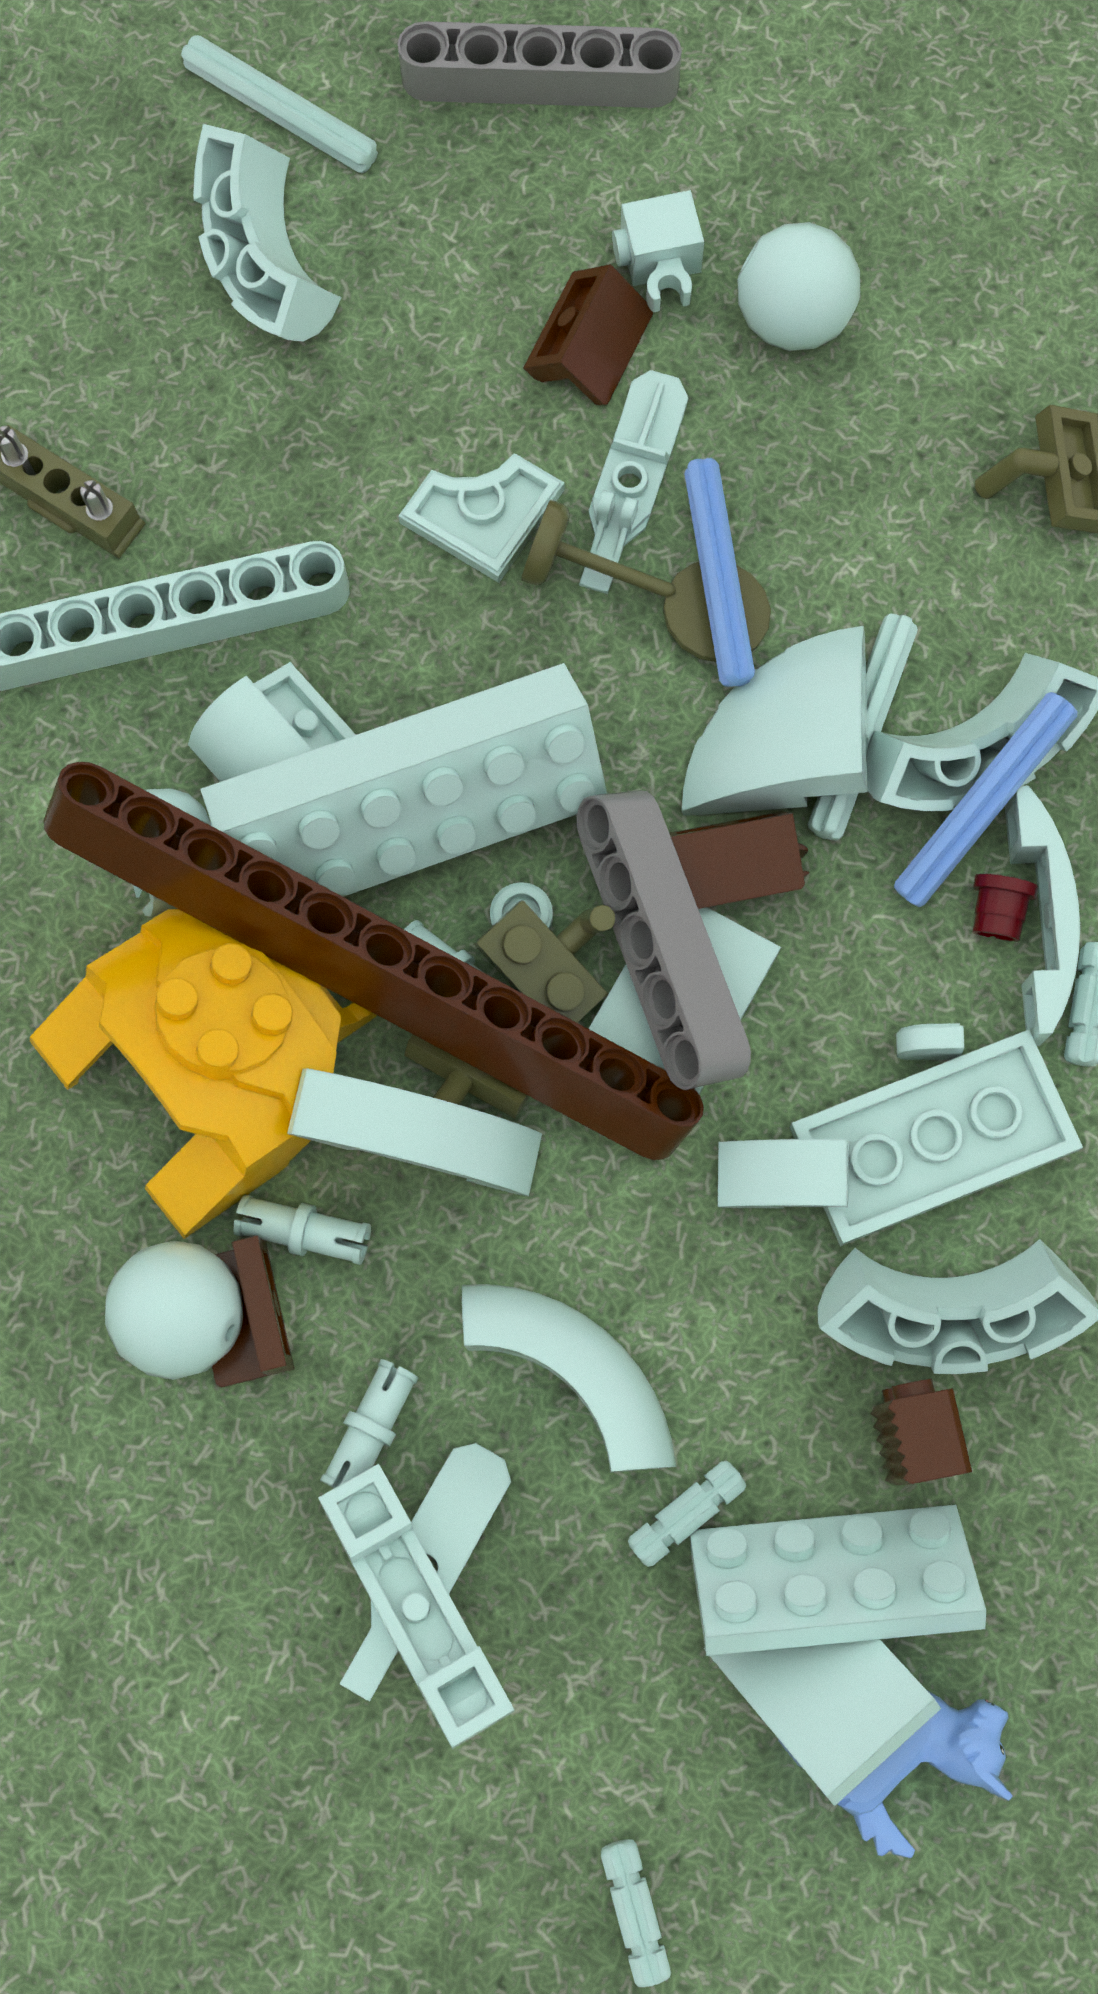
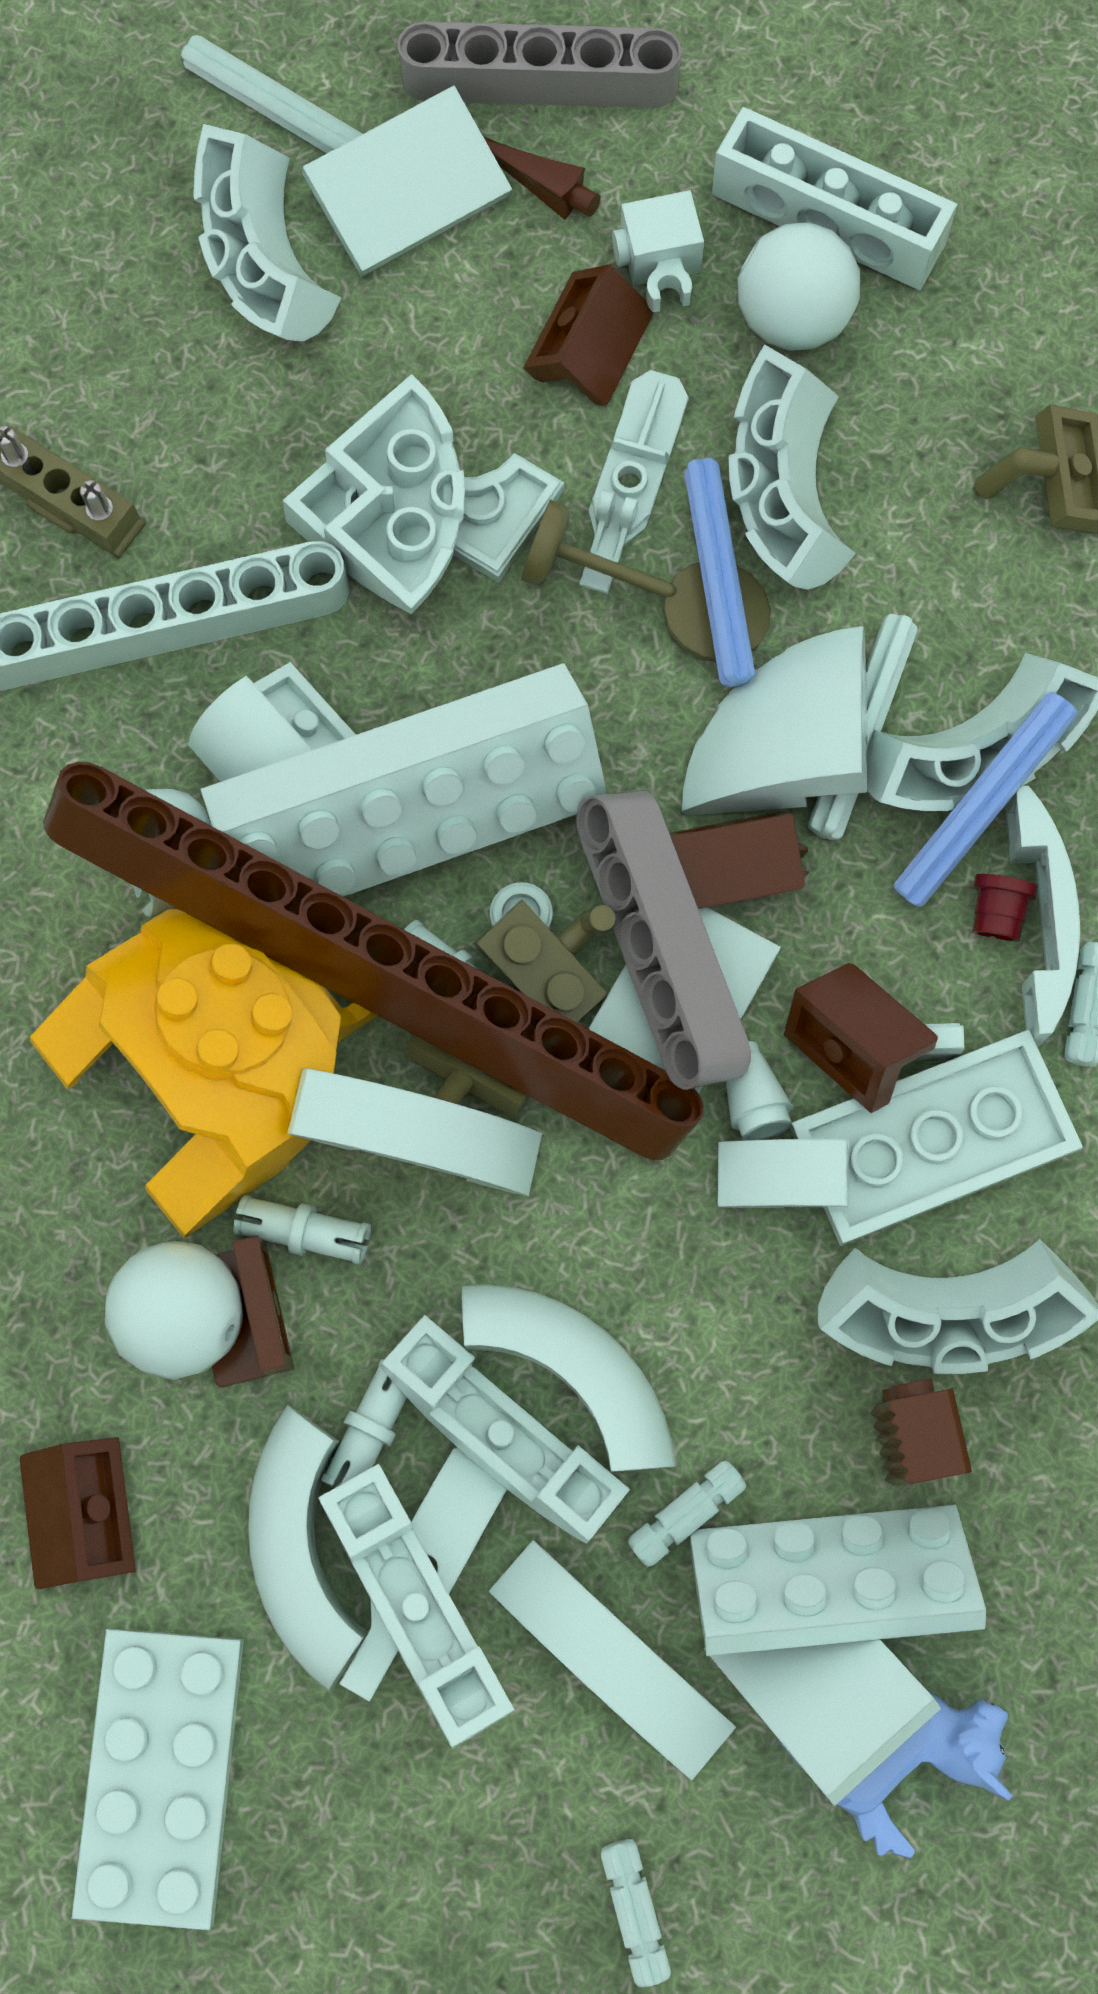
(77, 1512): none -> reddish brown panel
(158, 1779): none -> light aqua plate
(286, 1554): none -> light aqua brick
(388, 497): none -> light aqua brick
(407, 181): none -> light aqua tile
(501, 1435): none -> light aqua slope
(551, 181): none -> reddish brown piece
(612, 1660): none -> light aqua slope
(758, 1101): none -> light aqua cone
(775, 471): none -> light aqua brick
(803, 180): none -> light aqua brick
(856, 1033): none -> reddish brown panel

